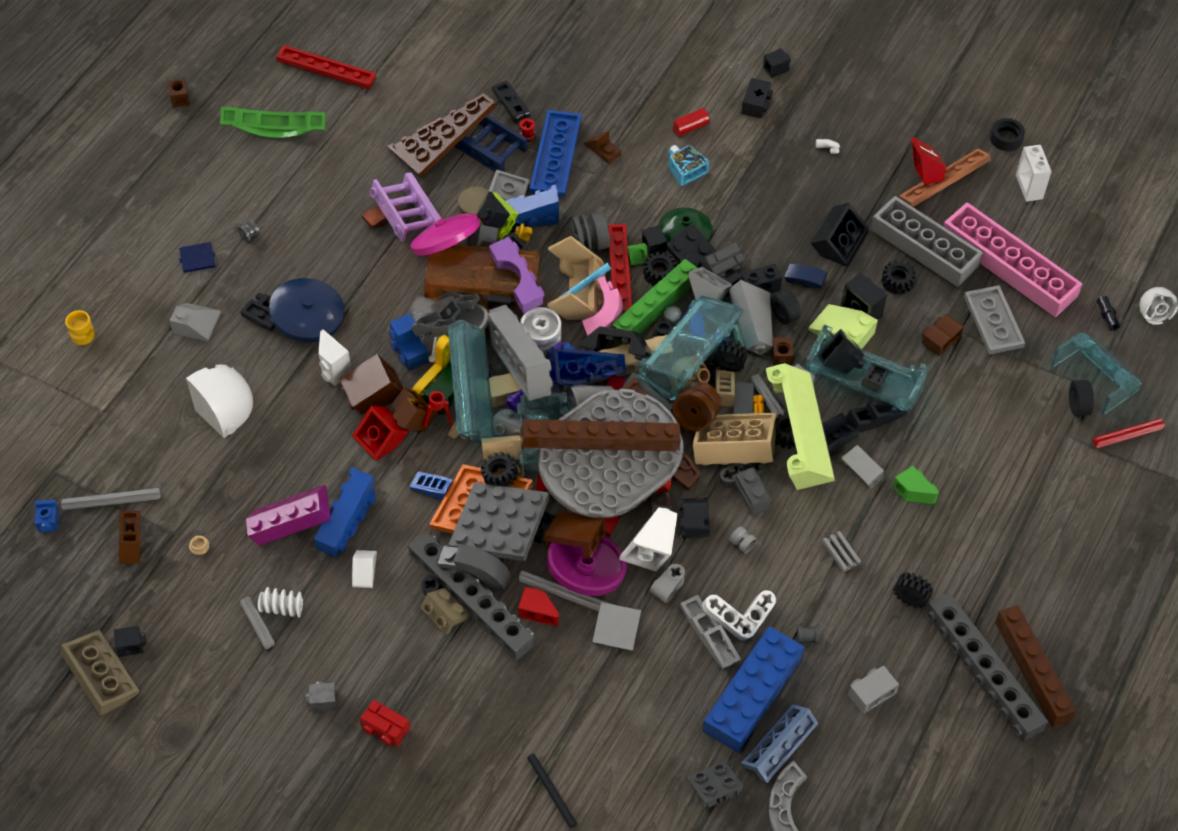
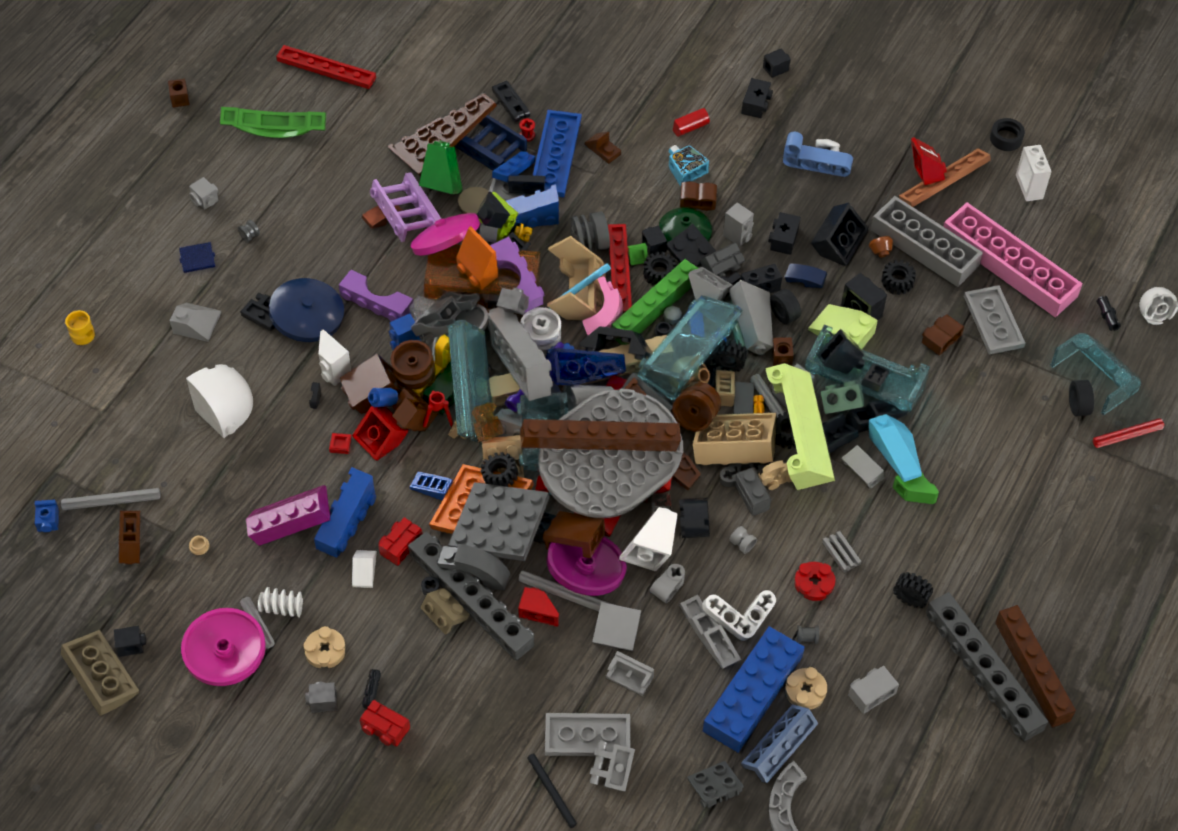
(203, 193): none -> light grey brick
(223, 646): none -> dark pink dish
(316, 395): none -> black tile
(322, 637): none -> tan plate
(340, 443): none -> red tile
(355, 289): none -> medium lavender arch
(371, 687): none -> black axle
(383, 397): none -> blue brick
(396, 543): none -> red brick
(413, 364): none -> reddish brown wheel
(441, 169): none -> green slope
(477, 260): none -> orange slope
(487, 424): none -> clear orange plate
(513, 166): none -> blue plate
(513, 300): none -> flat silver brick
(526, 184): none -> black panel
(580, 733): none -> light grey plate
(618, 769): none -> light grey plate
(630, 673): none -> light grey hinge
(698, 195): none -> reddish brown brick
(738, 224): none -> light grey brick
(775, 474): none -> tan plate
(785, 233): none -> black brick
(808, 677): none -> tan plate
(814, 570): none -> red plate
(815, 158): none -> medium blue beam
(843, 402): none -> sand green brick
(881, 246): none -> dark orange cone
(896, 445): none -> medium azure wedge

